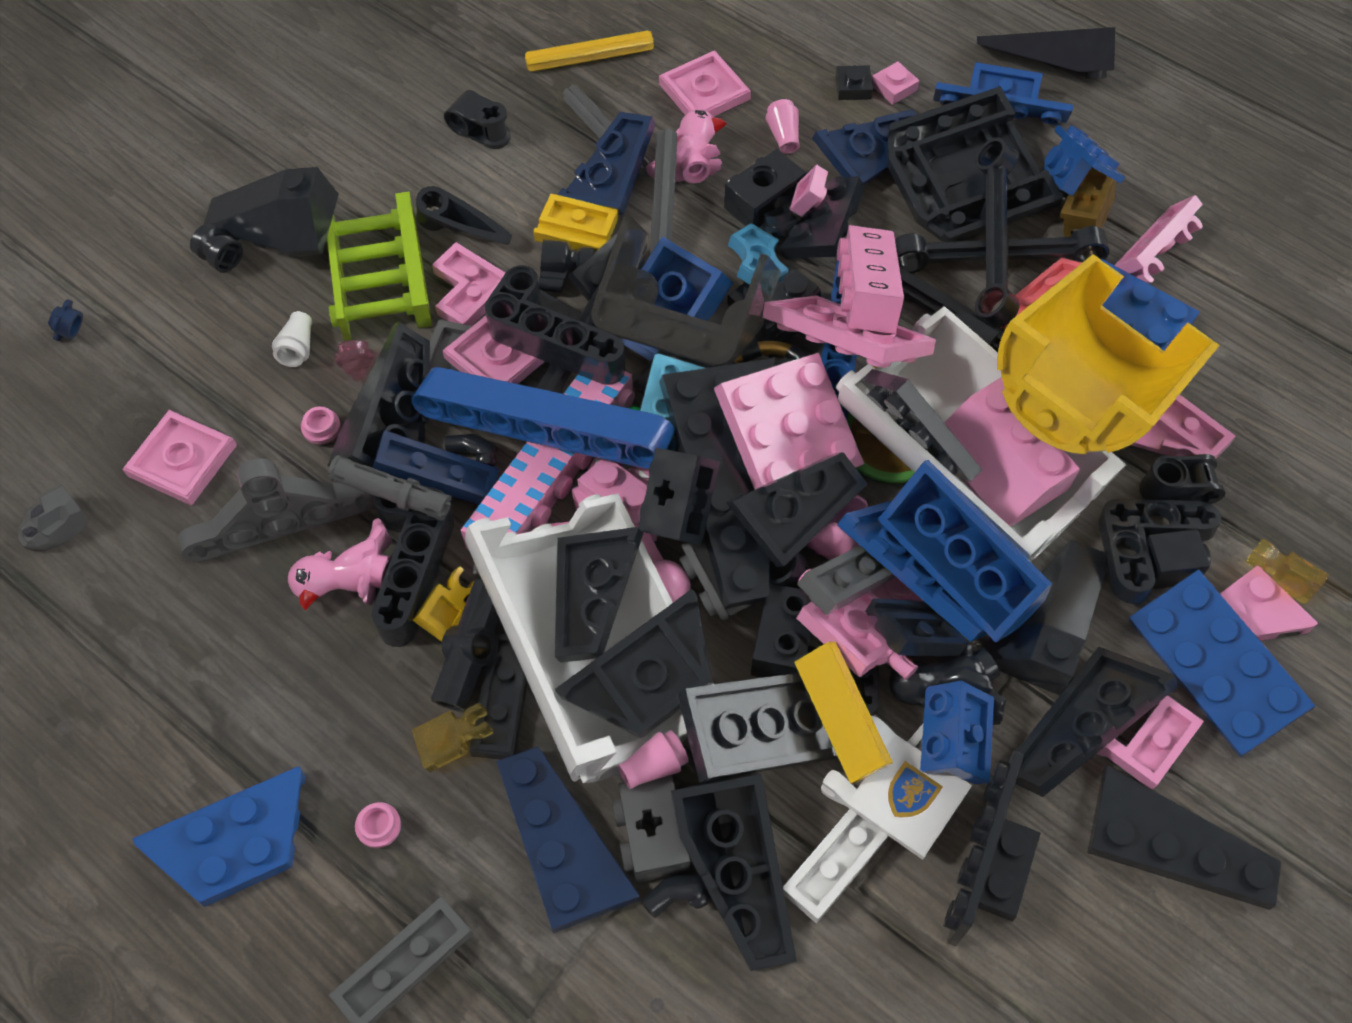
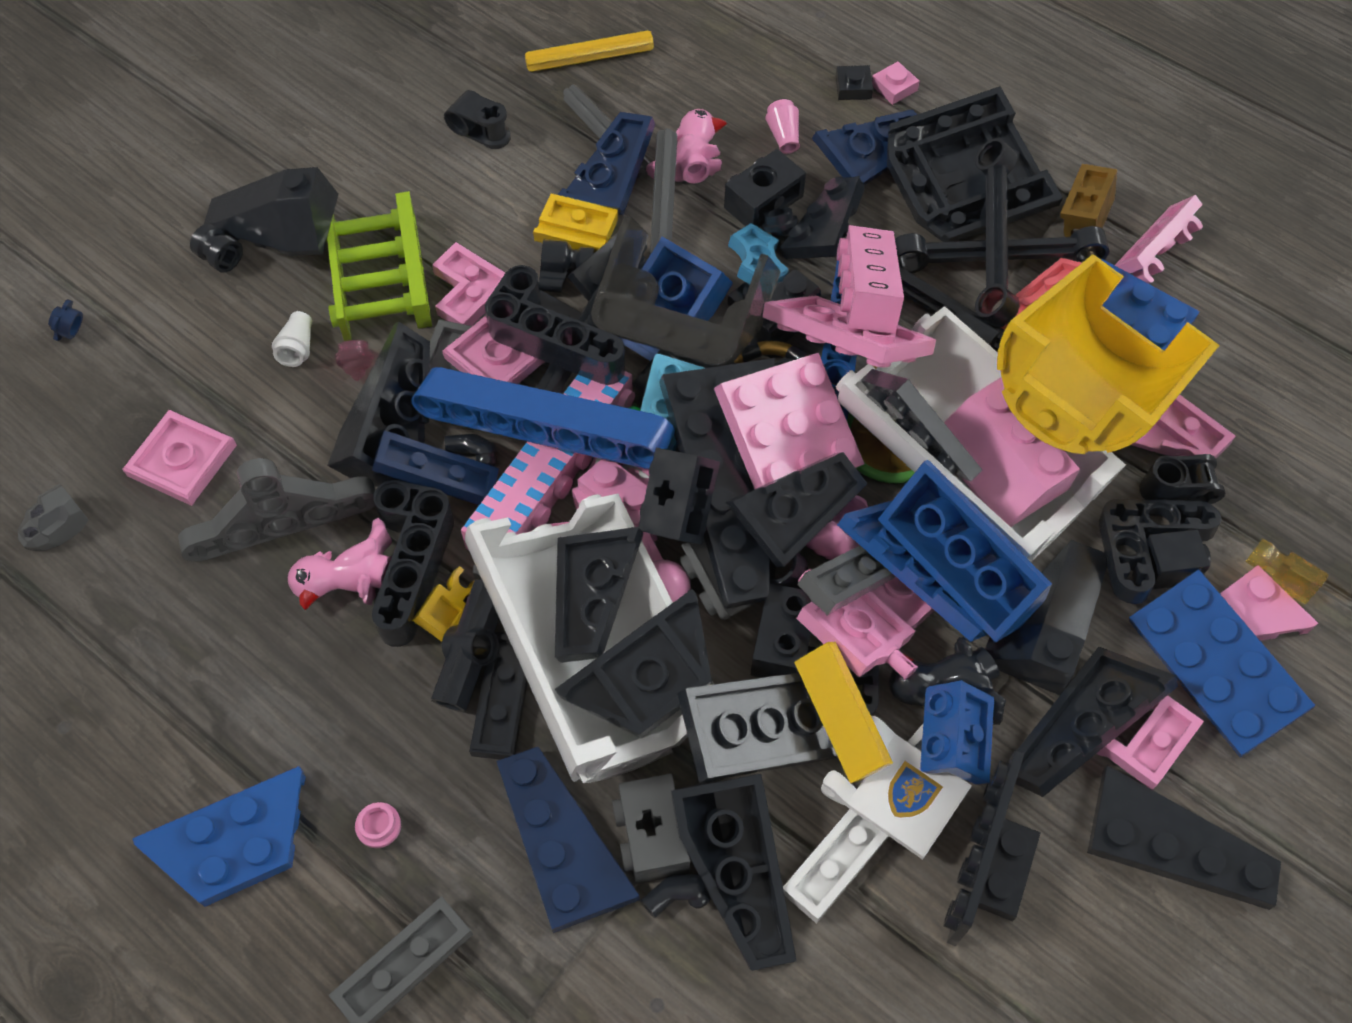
(320, 425): bright pink plate -> none
(405, 493): dark grey pin -> none
(446, 736): clear yellow plate -> none
(457, 216): black piece -> none
(654, 760): bright pink cone -> none
(705, 85): bright pink tile -> none
(809, 191): bright pink plate -> none
(915, 628): black plate -> none
(1019, 87): blue bracket -> none
(1074, 158): blue bracket -> none
(1075, 50): black wedge -> none

